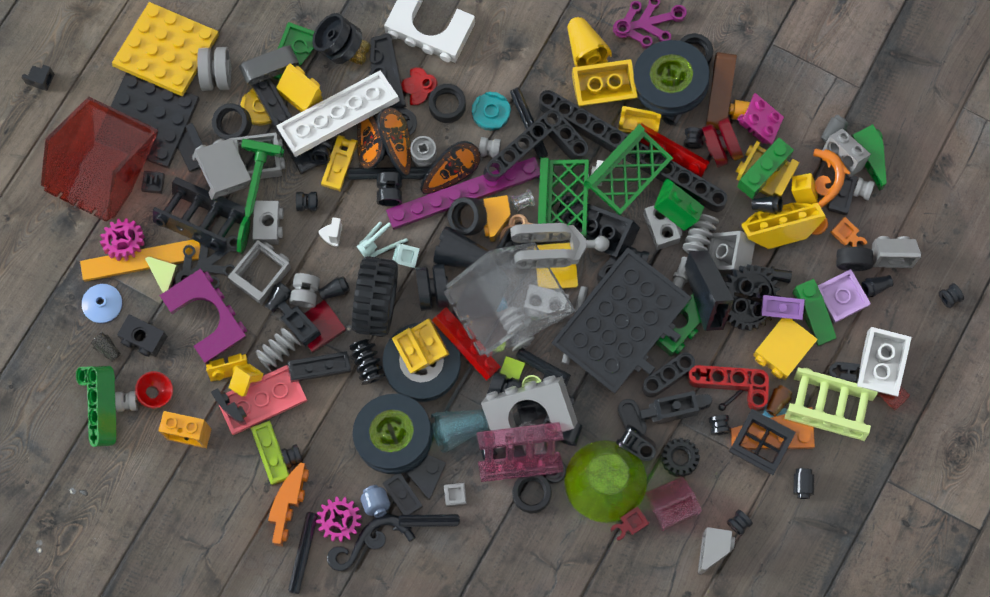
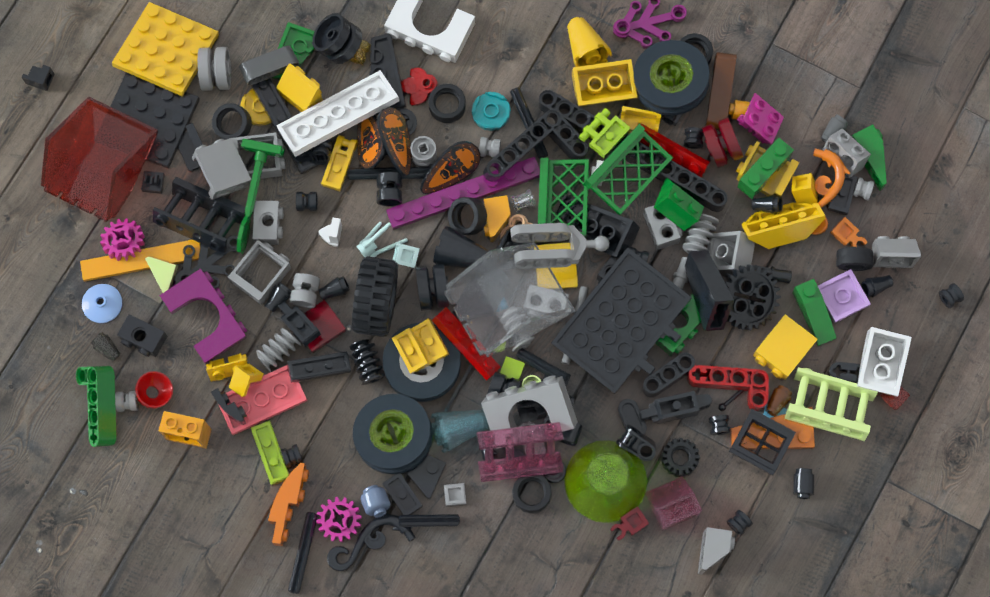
(608, 137): none -> lime plate
(782, 307): medium lavender plate -> none

